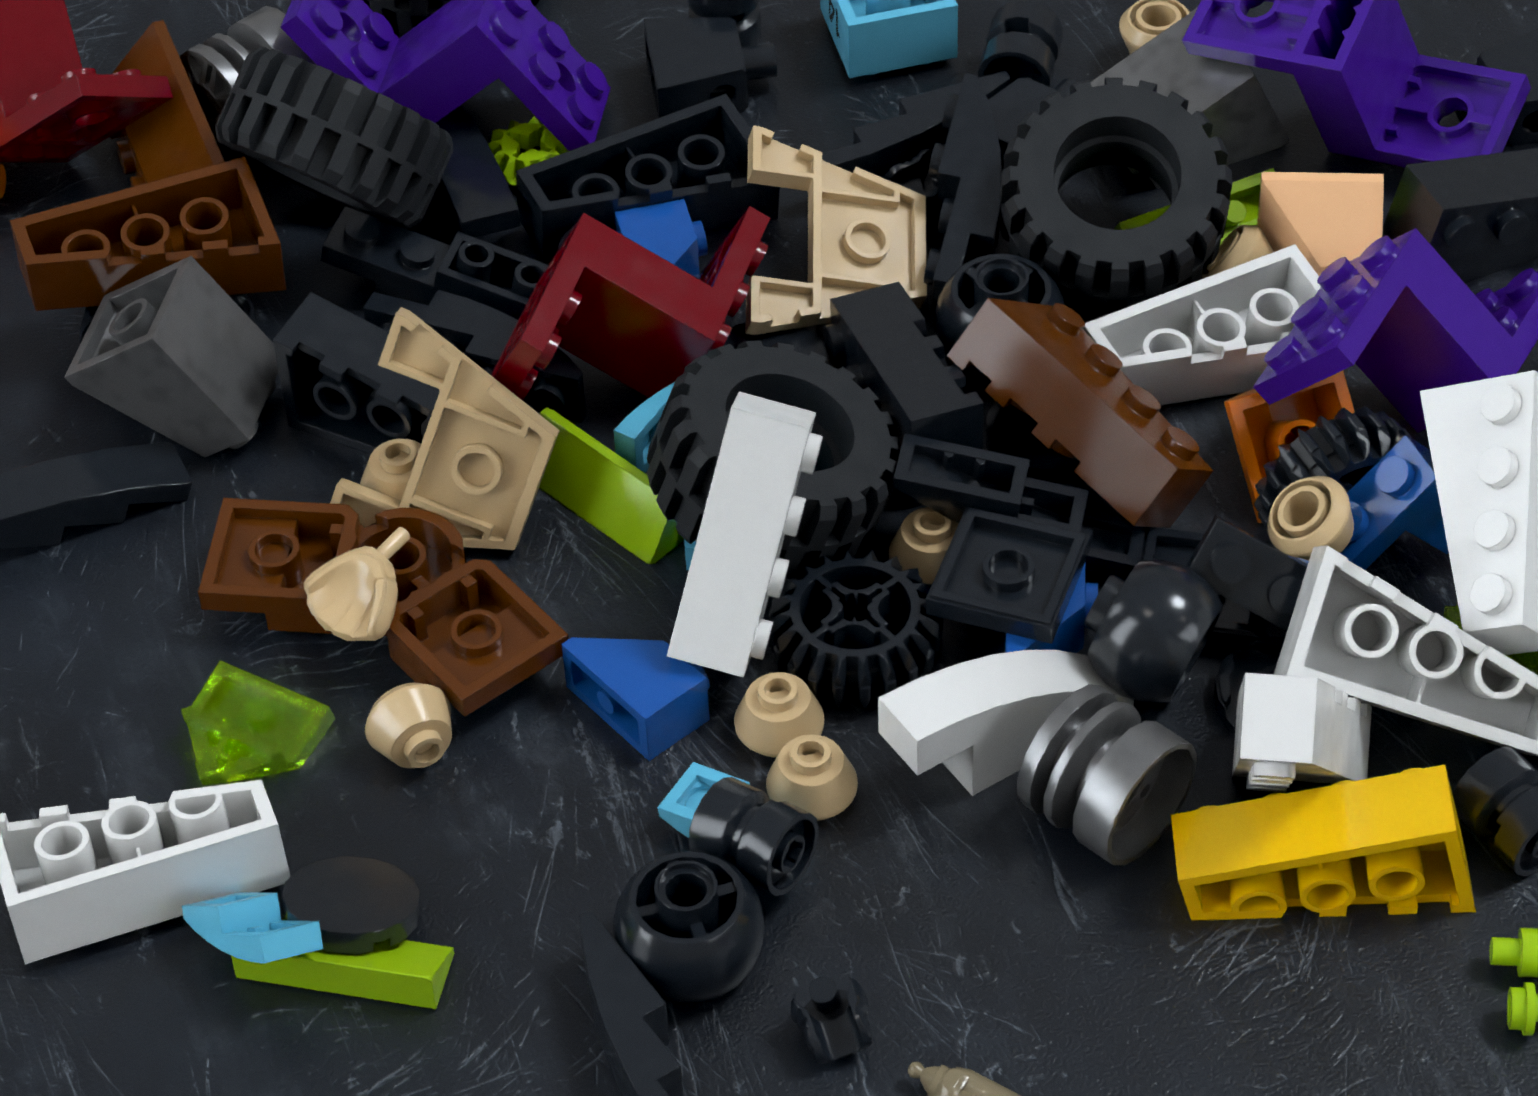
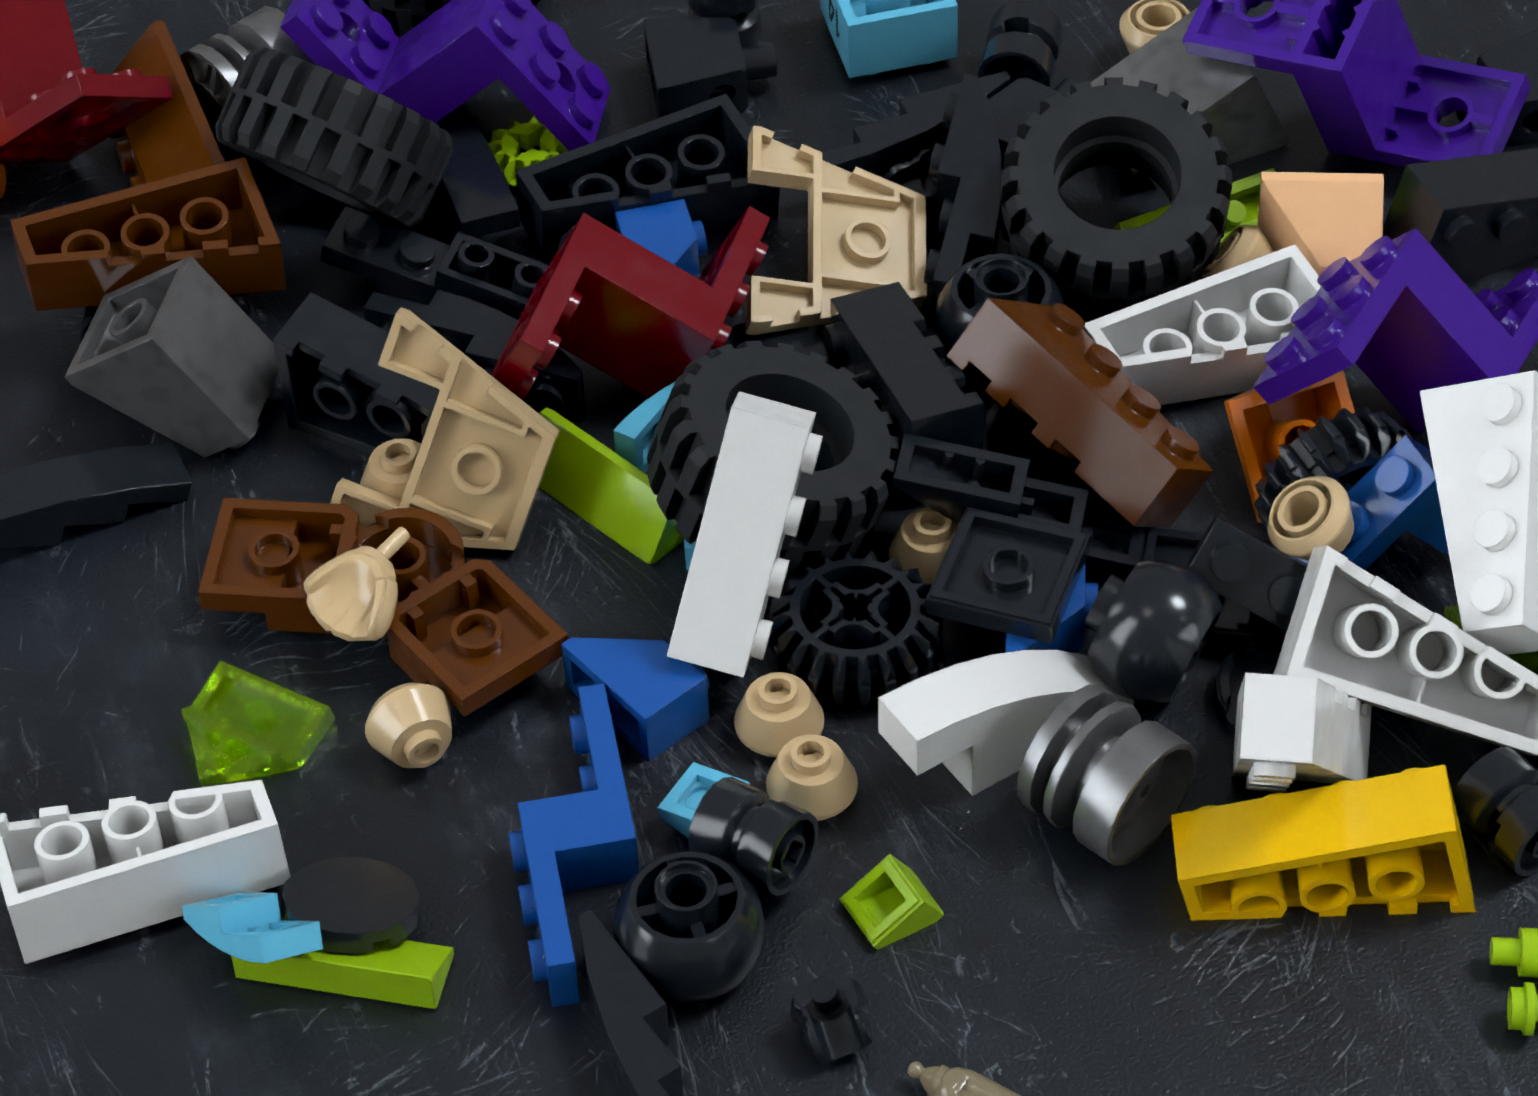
(574, 844): none -> blue bracket
(890, 903): none -> lime slope

